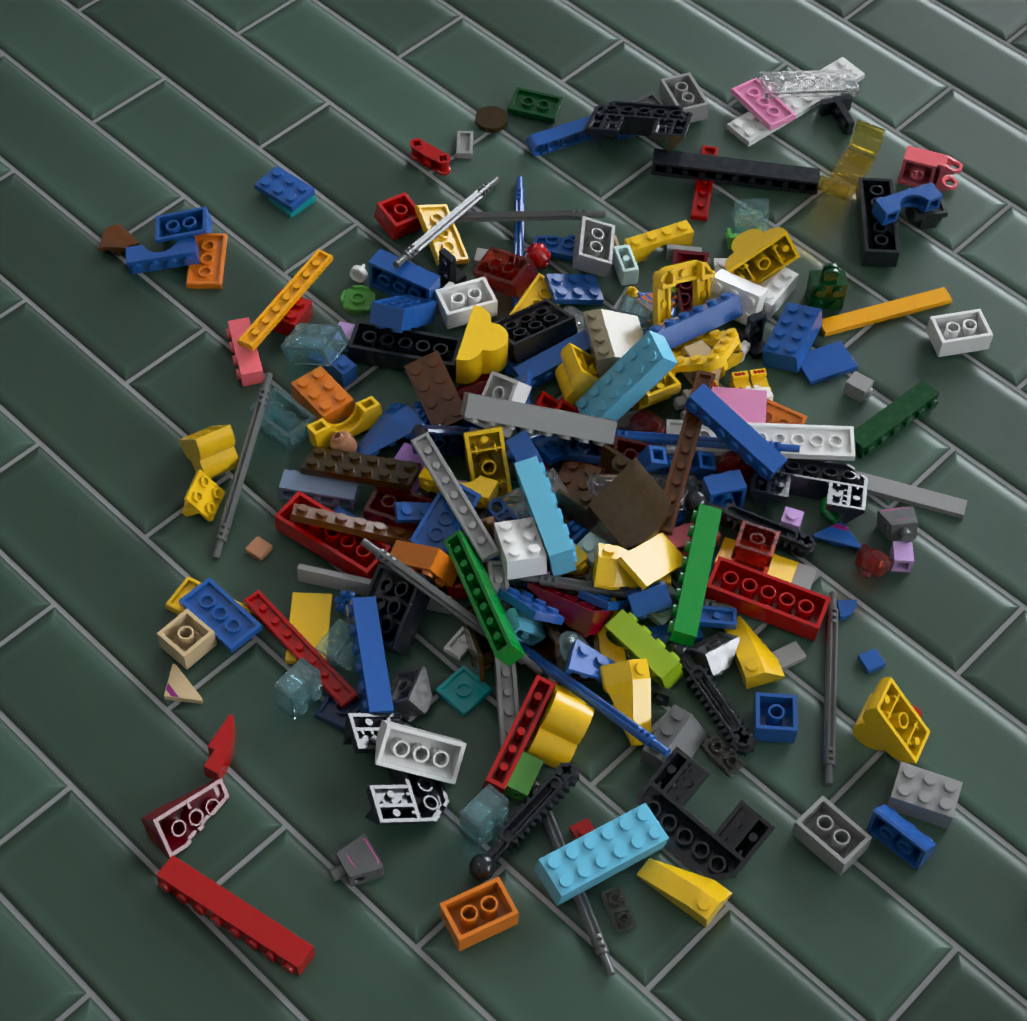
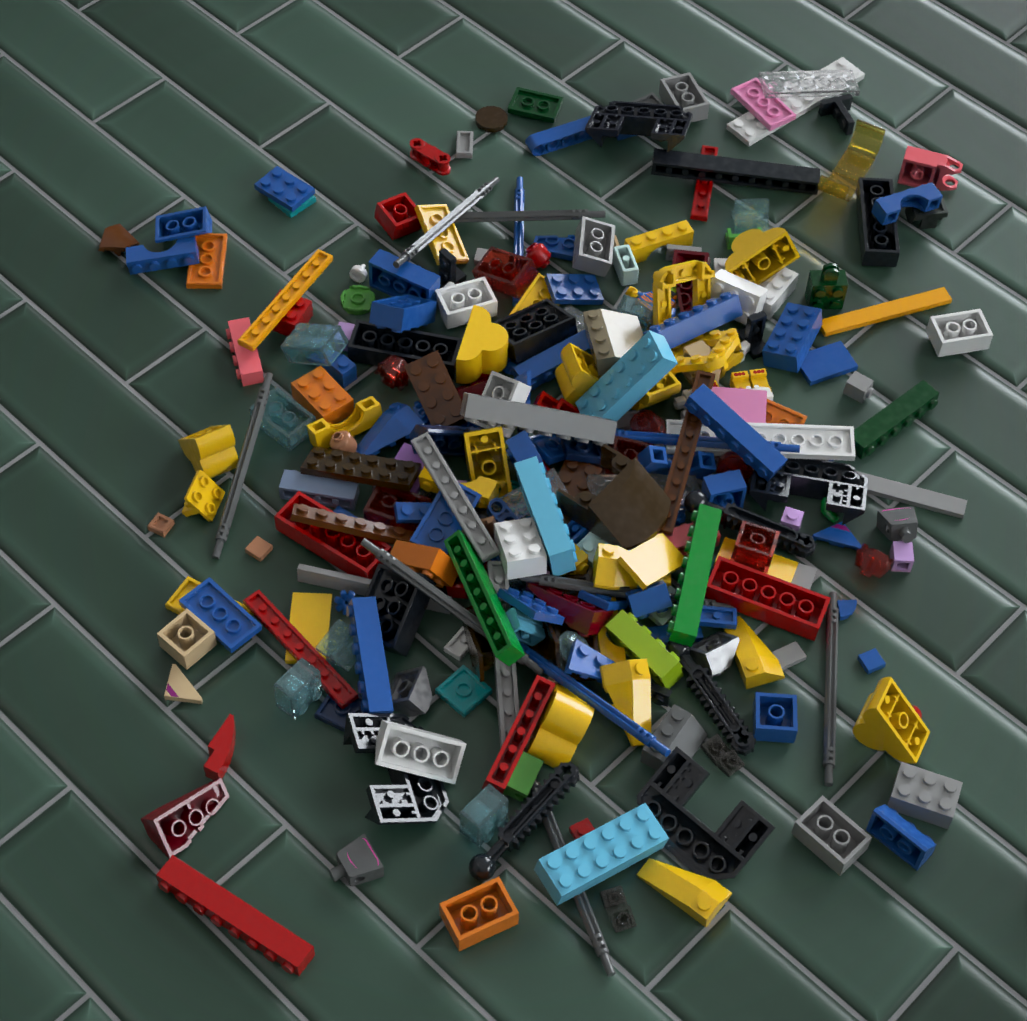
(161, 524): none -> nougat tile
(393, 372): none -> clear red cone

